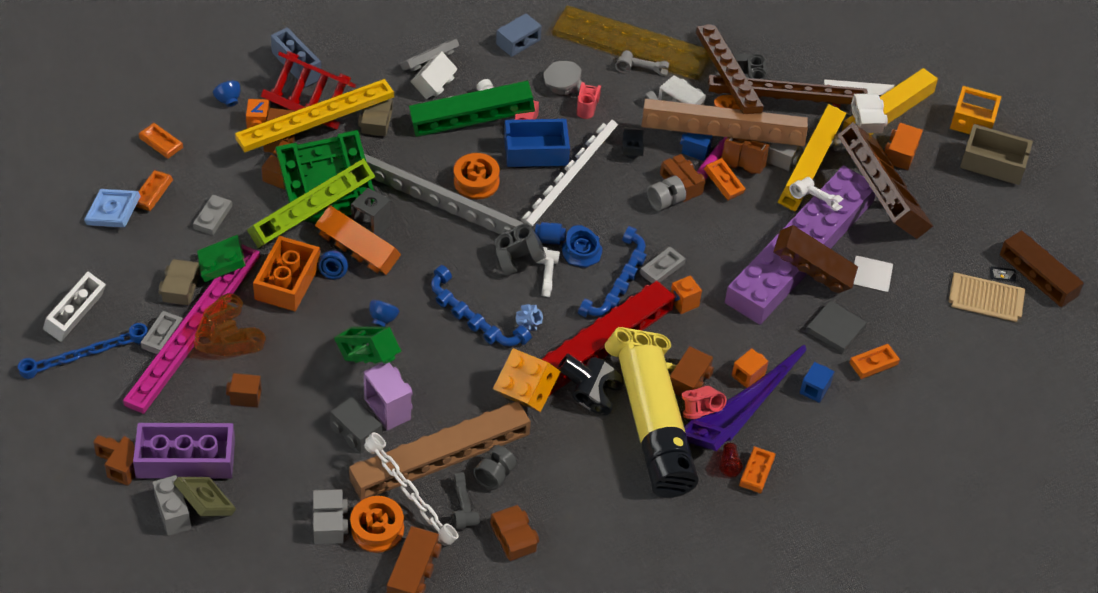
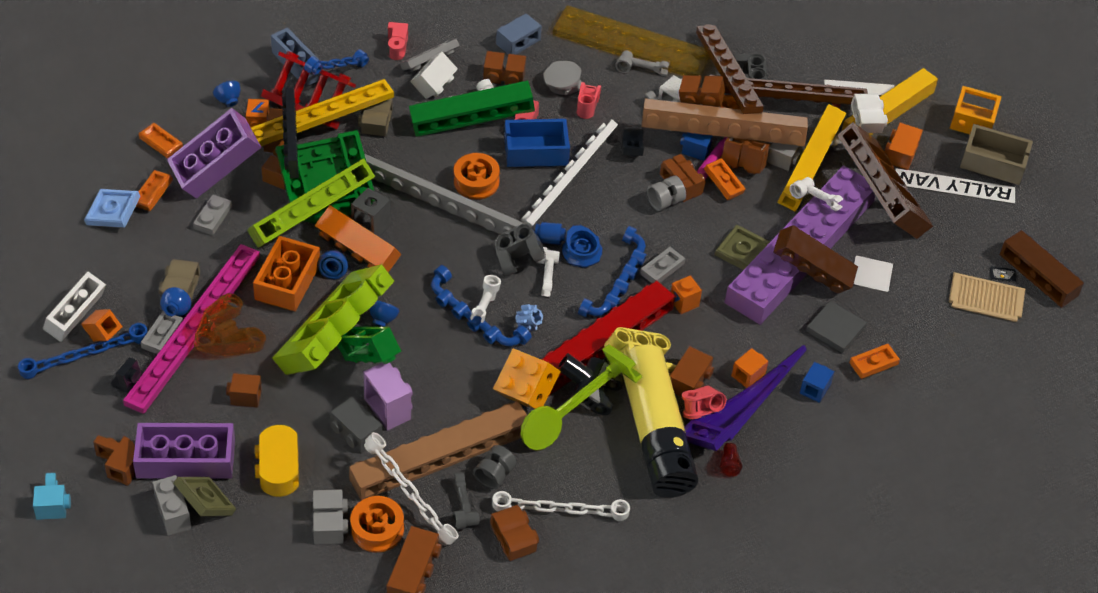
(50, 500): none -> medium azure brick
(101, 325): none -> orange brick
(127, 376): none -> black bracket
(175, 302): none -> blue brick
(214, 153): none -> medium lavender brick
(221, 258): green plate -> none
(277, 460): none -> yellow brick
(290, 133): none -> black plate
(314, 66): none -> blue piece
(333, 319): none -> lime fence
(397, 40): none -> coral leg
(491, 286): none -> white brick
(495, 70): none -> dark orange piece
(544, 423): none -> lime piece
(617, 505): none -> white piece
(709, 95): none -> dark orange piece
(741, 247): none -> olive tile
(757, 469): orange plate -> none
(957, 186): none -> white sticker

